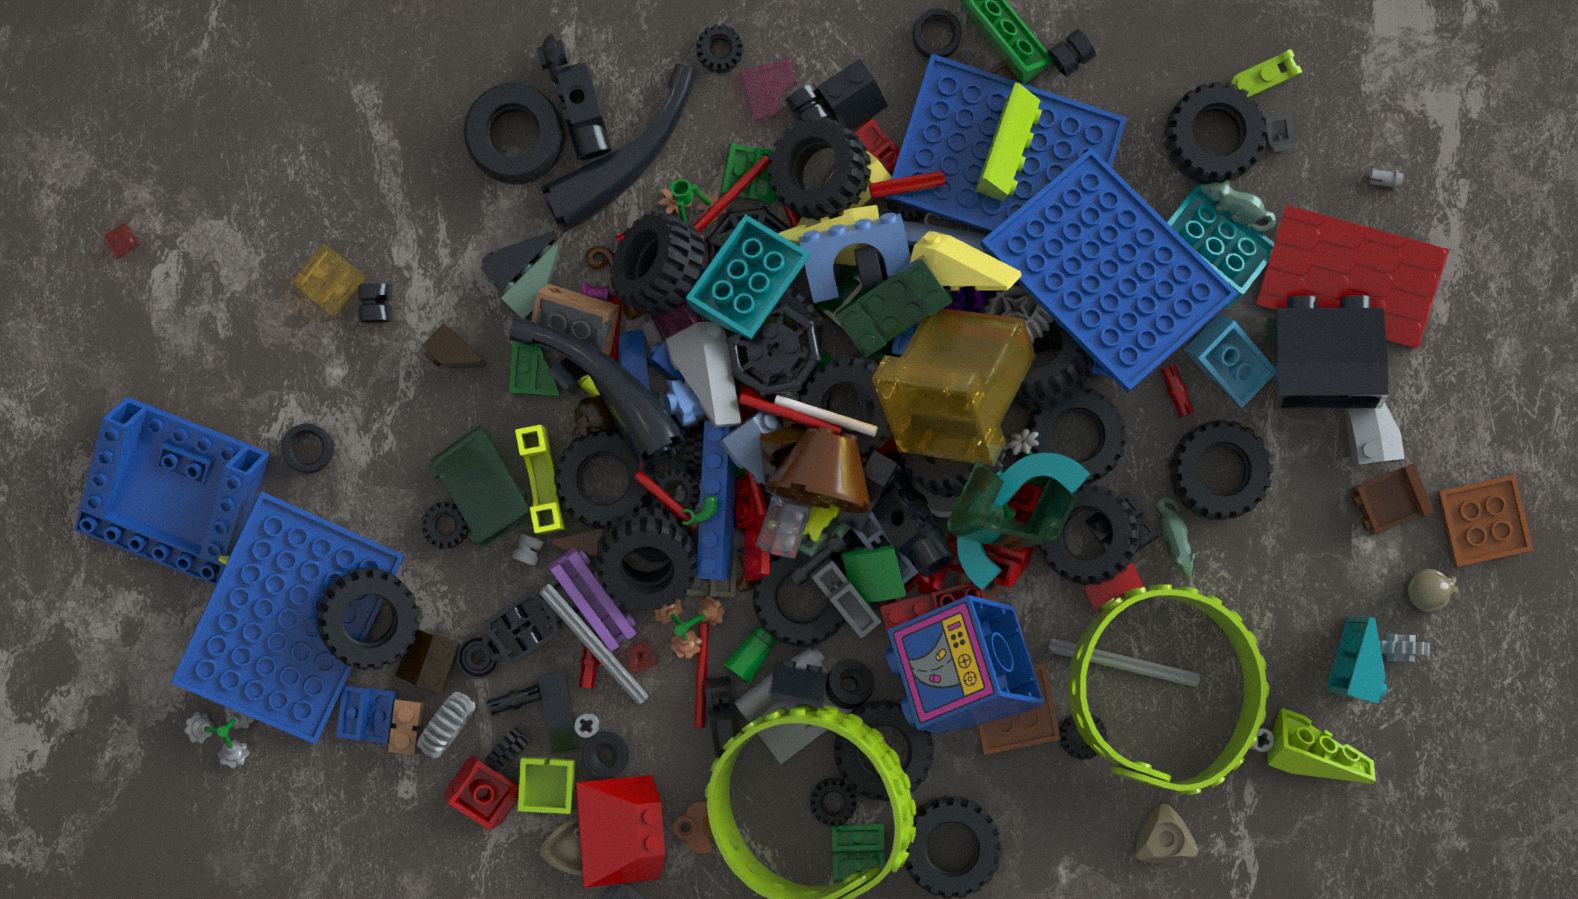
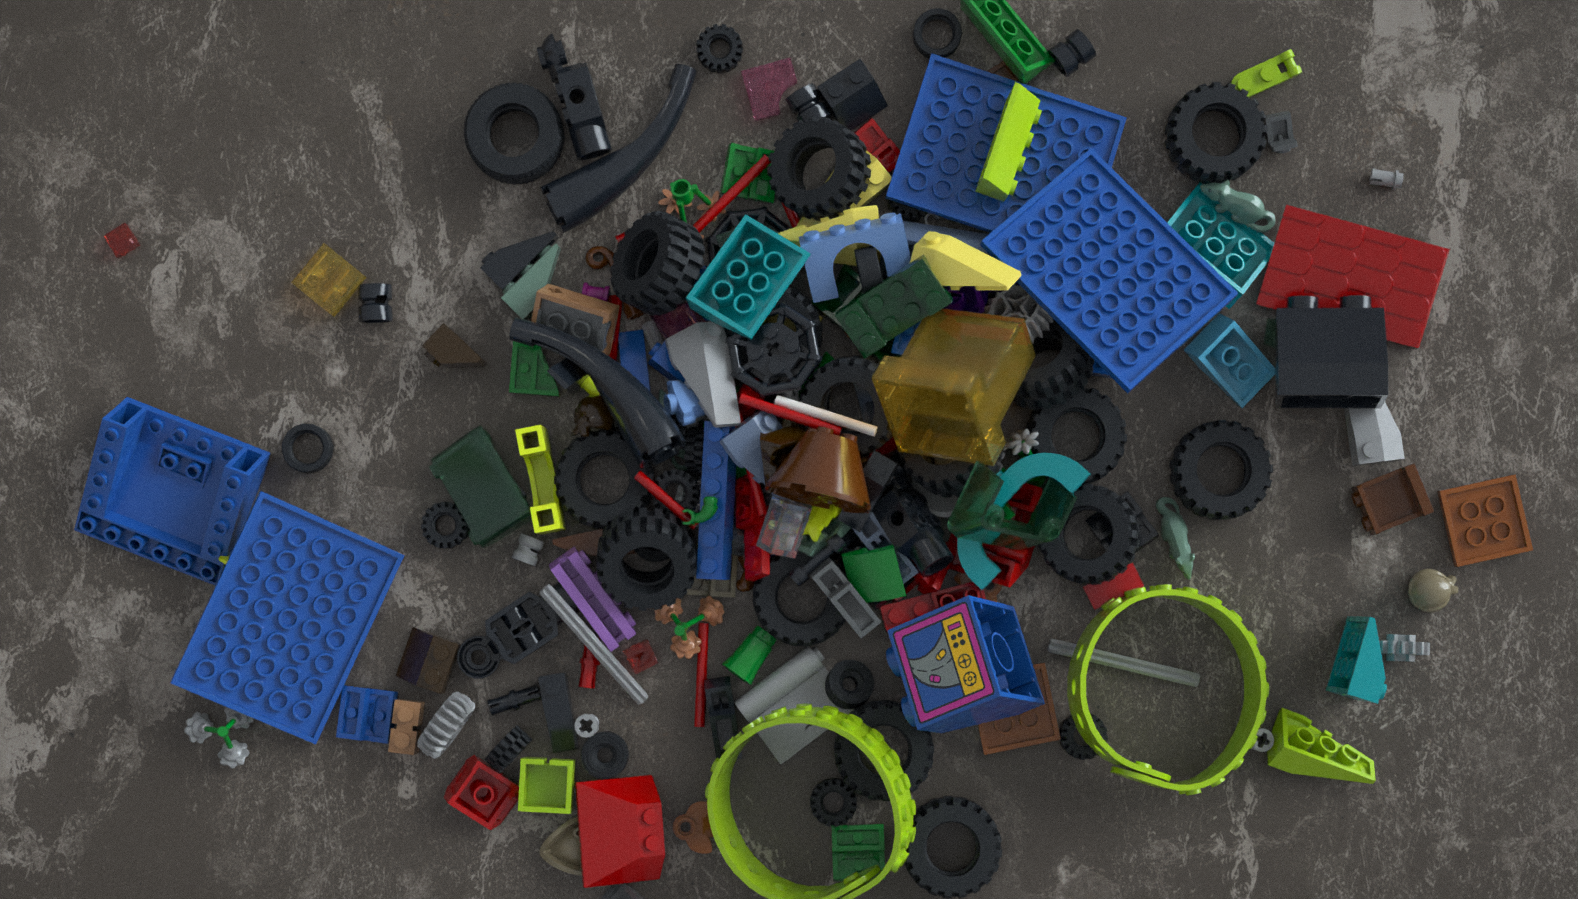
(392, 643): black tyre -> none
(798, 683): black slope -> none
(907, 184): red axle -> none
(1165, 838): dark tan hat -> none
(1177, 390): red pin -> none

